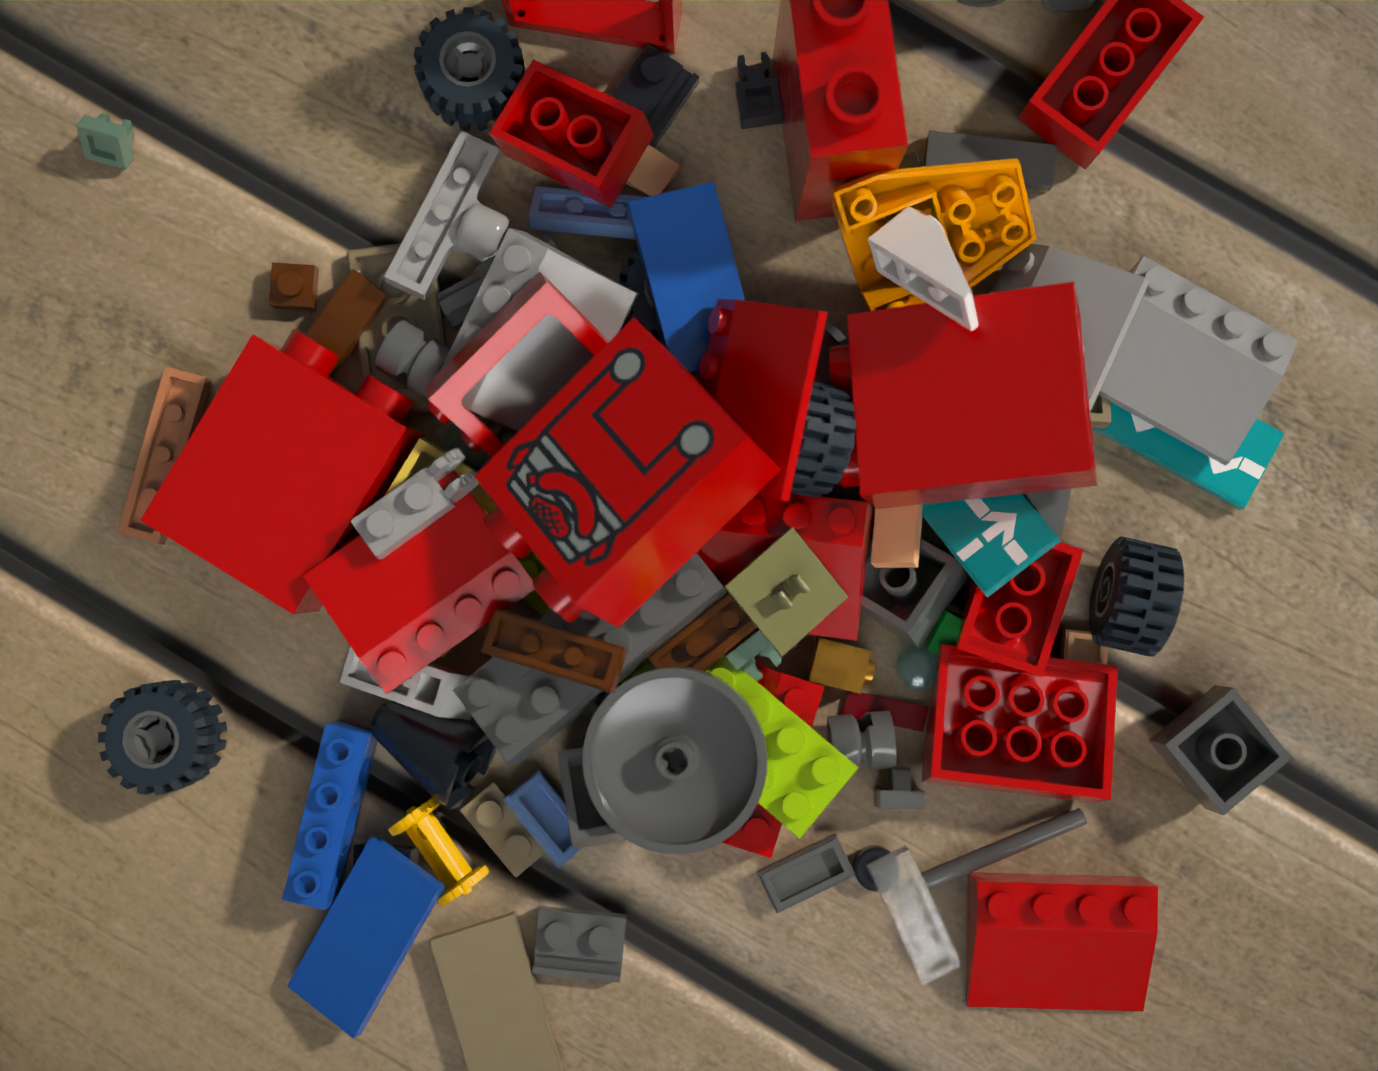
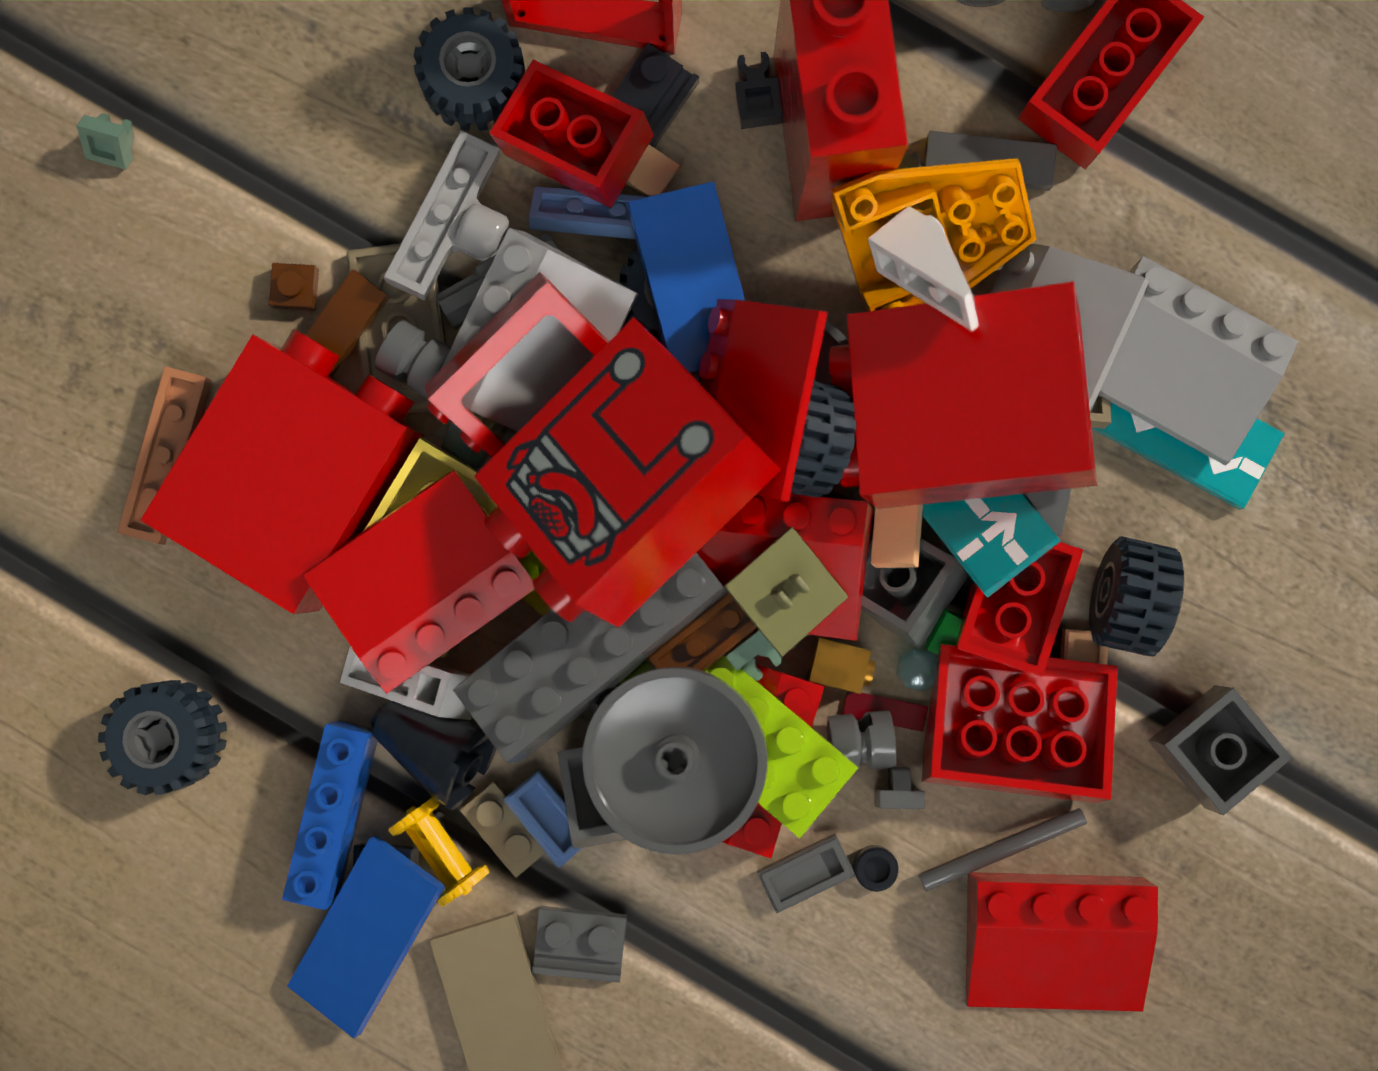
(413, 505): light grey hinge -> none
(554, 650): reddish brown tile -> none
(914, 915): clear plate -> none

